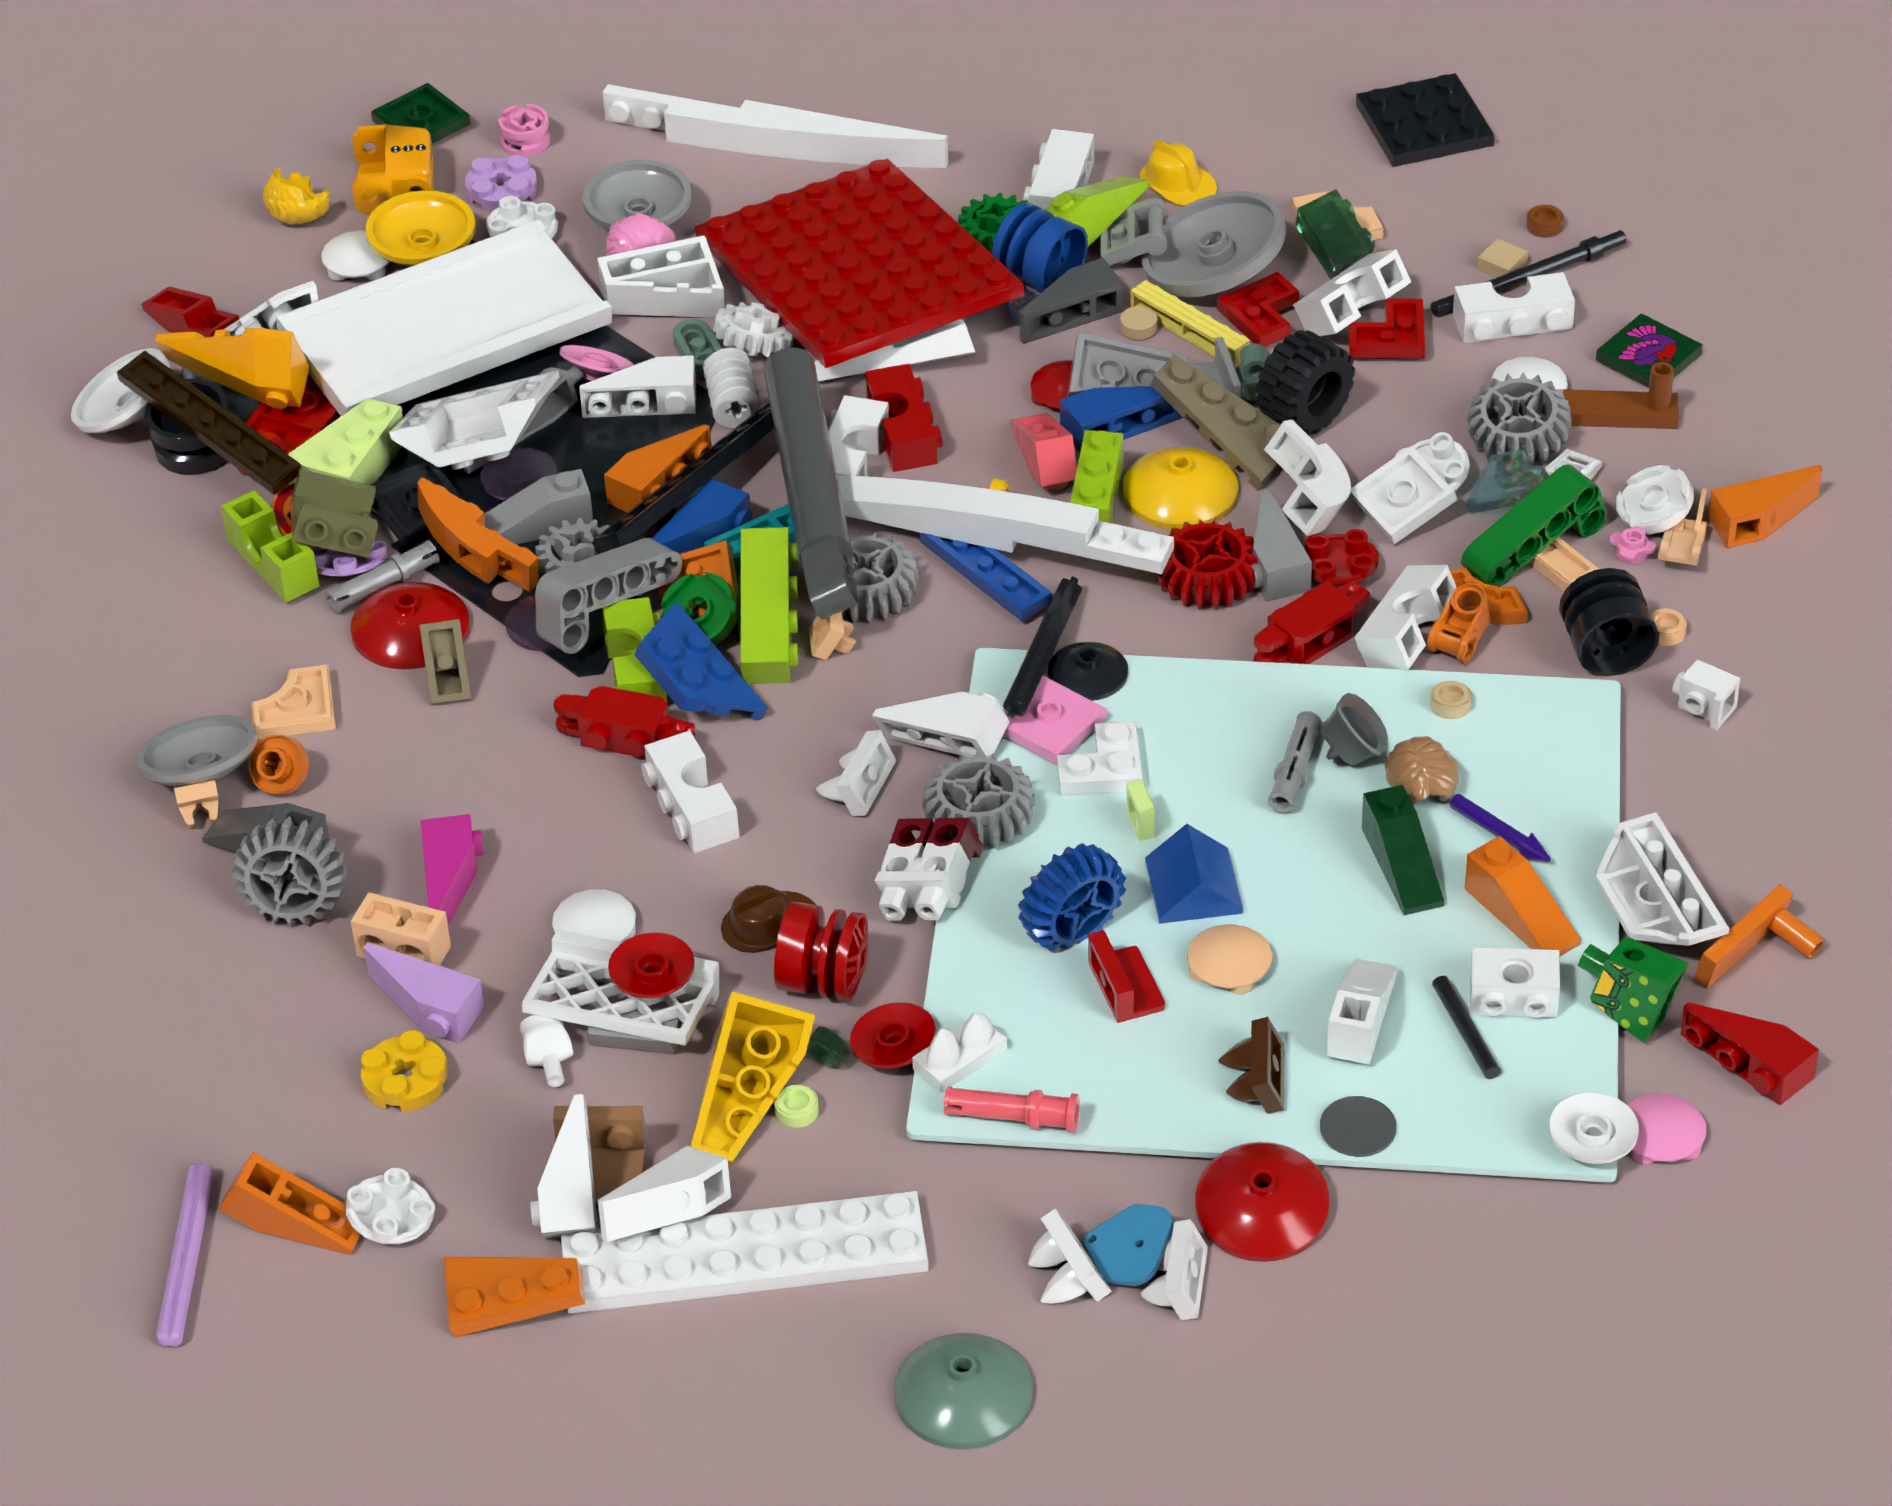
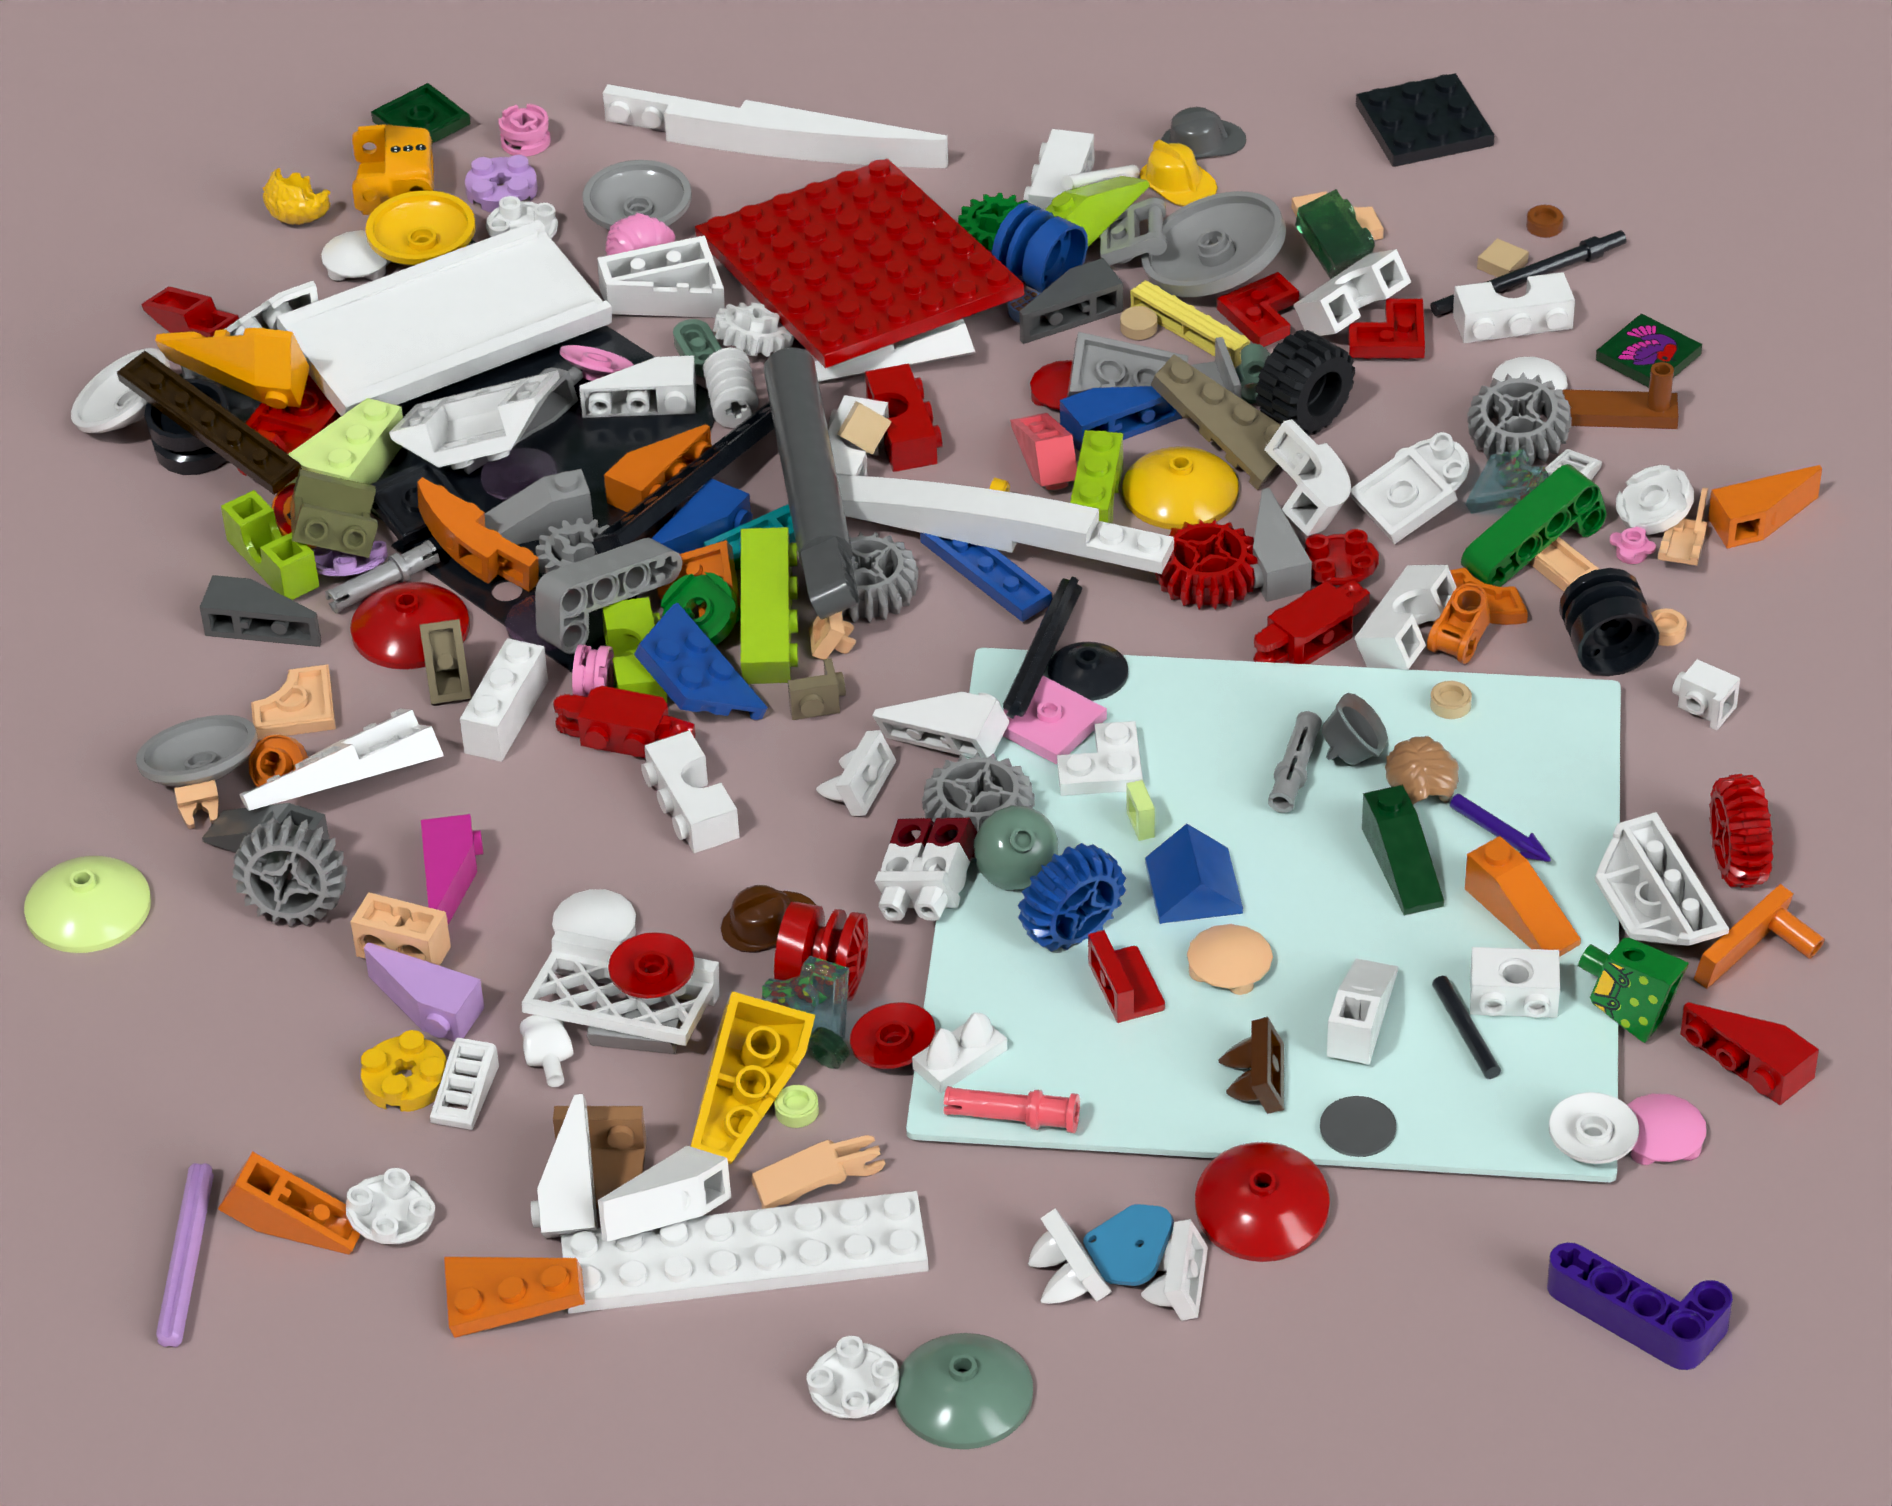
(87, 904): none -> yellowish green dish
(256, 613): none -> dark grey slope
(366, 754): none -> white wedge
(468, 1058): none -> white slope
(504, 700): none -> white brick
(592, 669): none -> bright pink wheel
(813, 1168): none -> light nougat arm
(816, 694): none -> dark tan bracket
(816, 990): none -> clear light blue tile
(853, 1379): none -> white dish
(864, 427): none -> tan tile
(1014, 846): none -> sand green cylinder
(1082, 179): none -> white bar
(1205, 133): none -> dark grey piece
(1638, 1312): none -> dark purple beam
(1741, 830): none -> red gear

